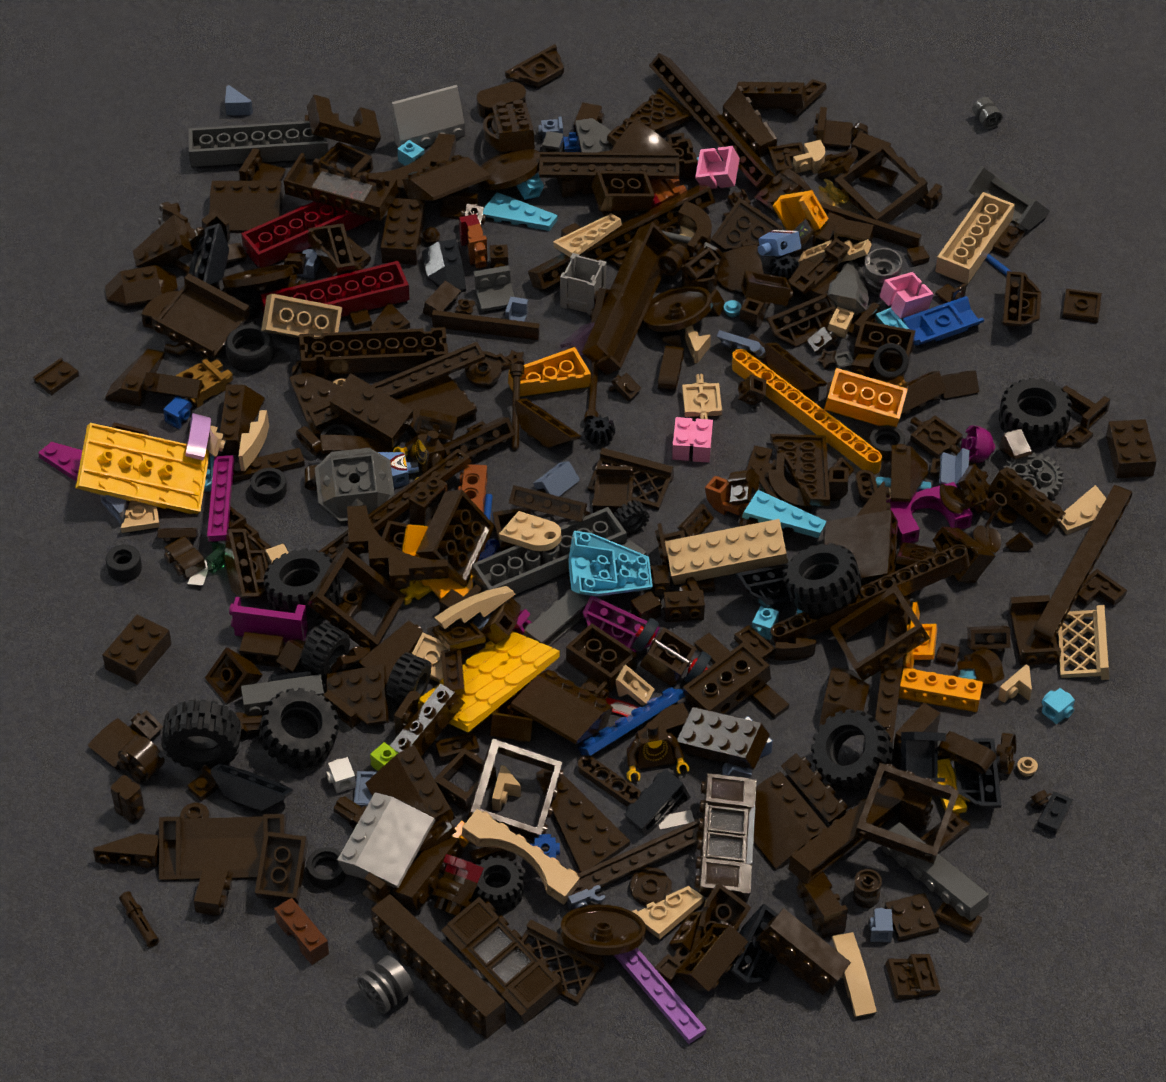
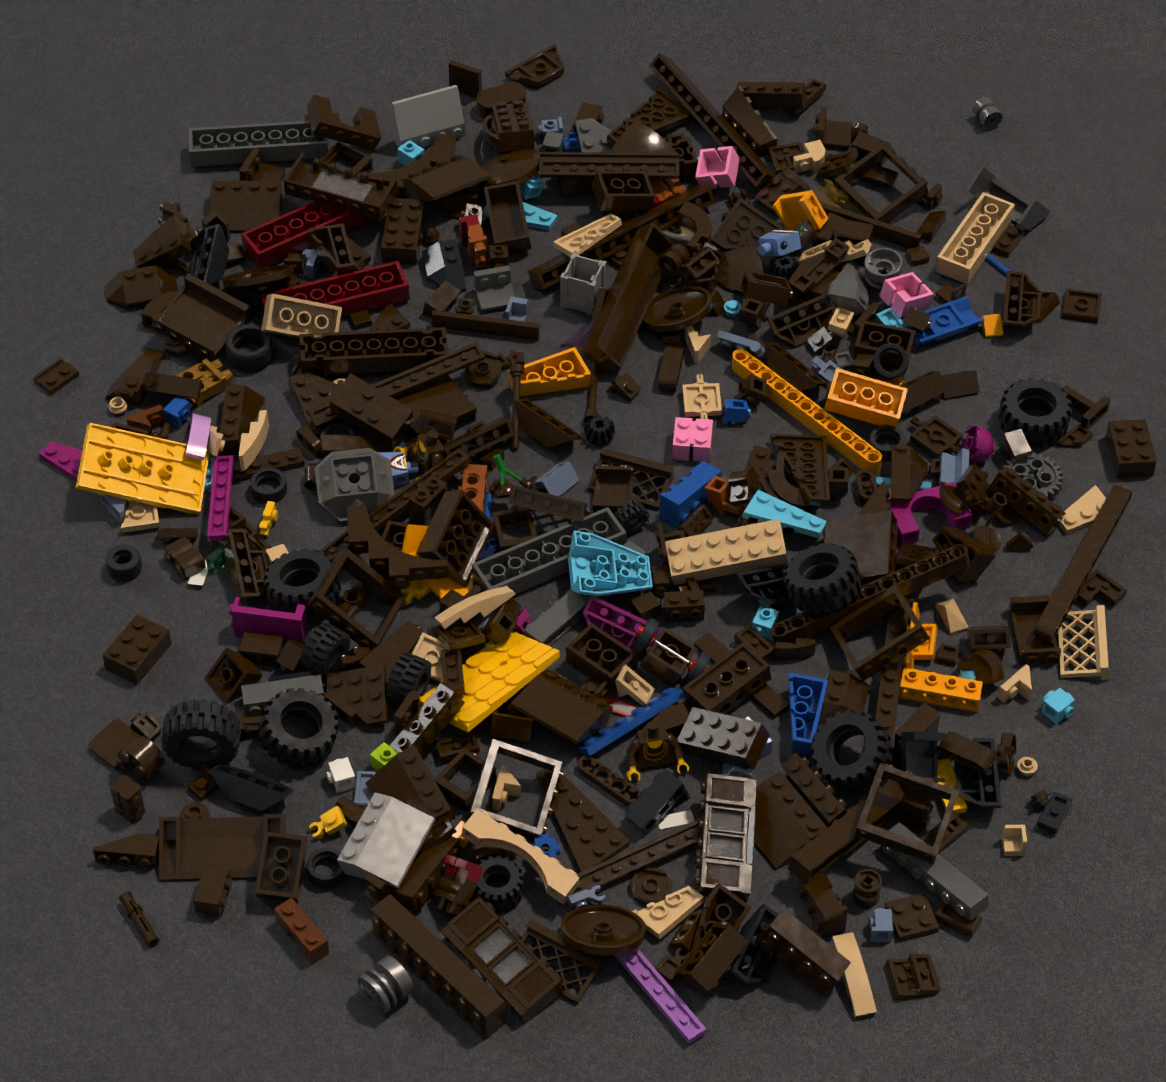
(117, 405): none -> tan plate
(146, 418): none -> reddish brown slope
(165, 432): none -> dark brown arm
(237, 103): sand blue slope -> none
(269, 516): none -> yellow plate
(331, 822): none -> yellow plate
(465, 77): none -> dark brown tile
(487, 457): none -> dark brown slope
(502, 486): none -> dark brown plant
(508, 216): none -> dark brown piece
(531, 532): tan plate -> none
(687, 495): none -> blue wedge
(735, 411): none -> blue brick
(805, 709): none -> blue wedge
(826, 370): none -> sand blue plate
(917, 320): none -> dark brown brick
(932, 225): none -> dark brown slope
(951, 616): none -> tan slope
(992, 325): none -> light orange slope
(1014, 840): none -> tan panel
(1049, 302): none -> dark brown slope

